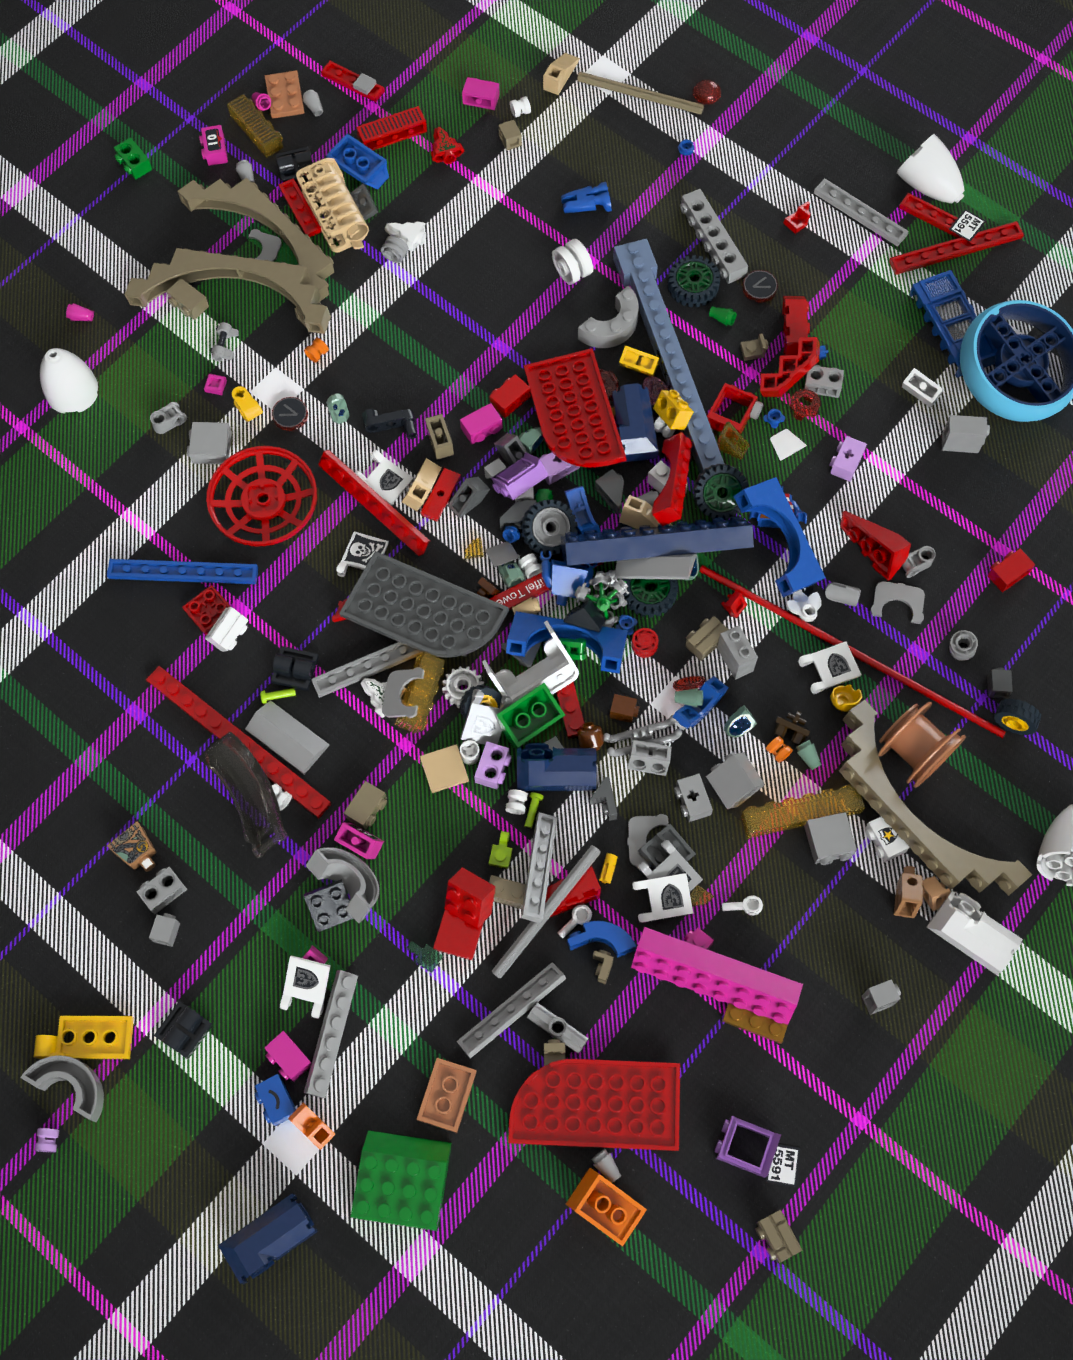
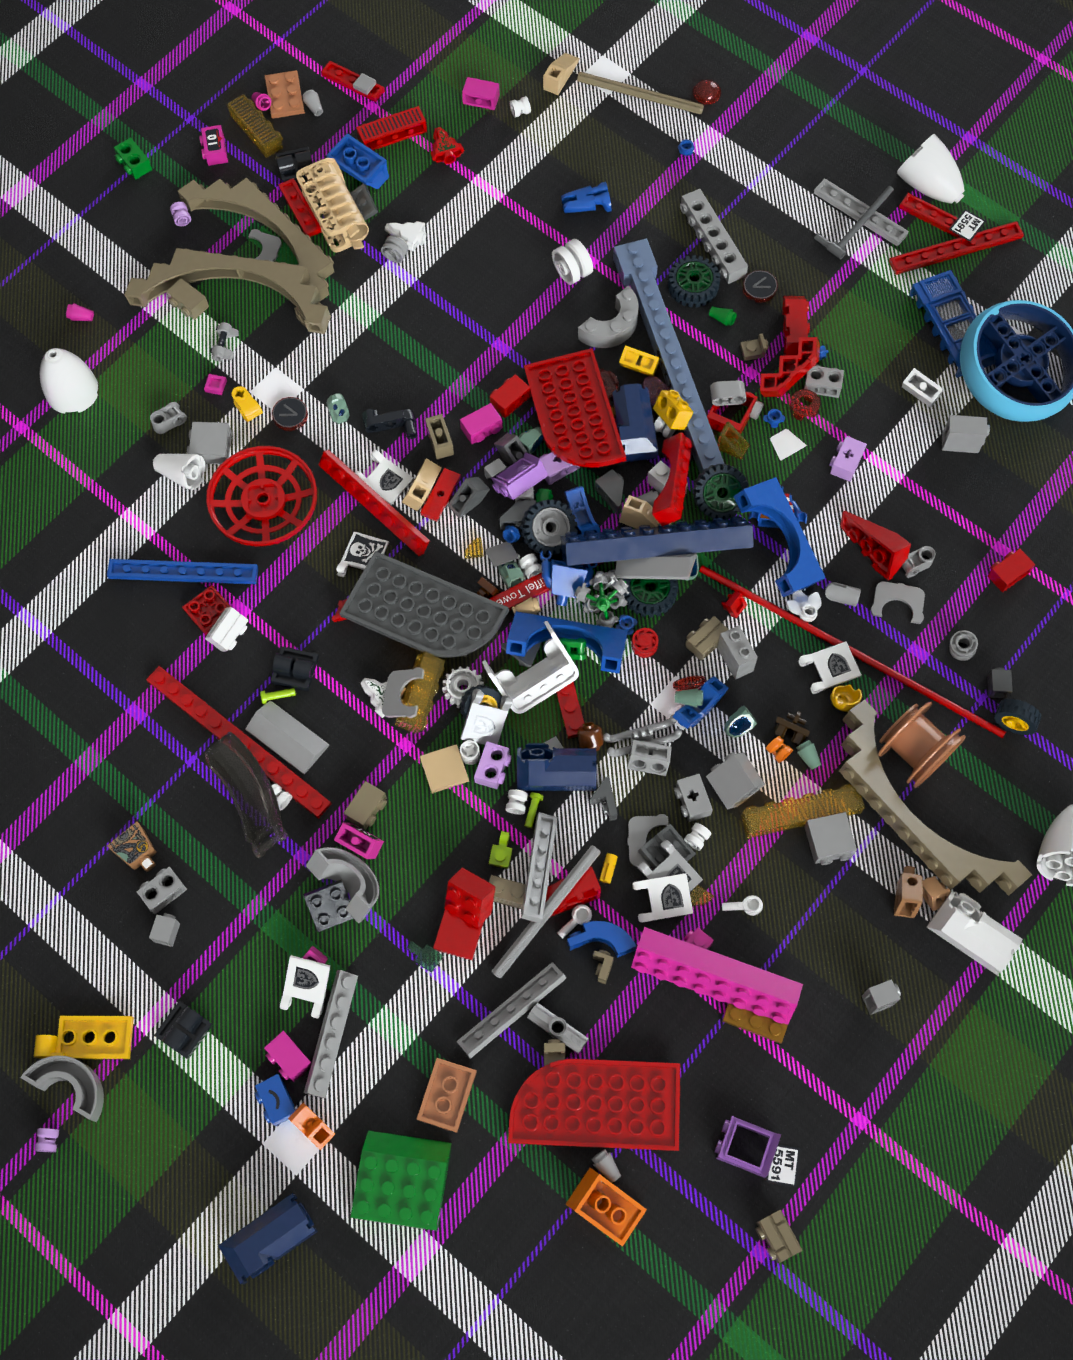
(180, 214): none -> lavender wheel
(181, 468): none -> white cone
(245, 170): light grey cone -> none
(316, 350): orange wheel -> none
(363, 668): light grey plate -> none
(510, 135): dark tan brick -> none
(529, 715): green slope -> none
(586, 616): black slope -> none
(624, 708): reddish brown brick -> none
(697, 836): none -> white wheel
(728, 393): none -> light grey beam
(799, 219): red slope -> none
(838, 248): none -> dark grey bar
(886, 840): white brick -> none

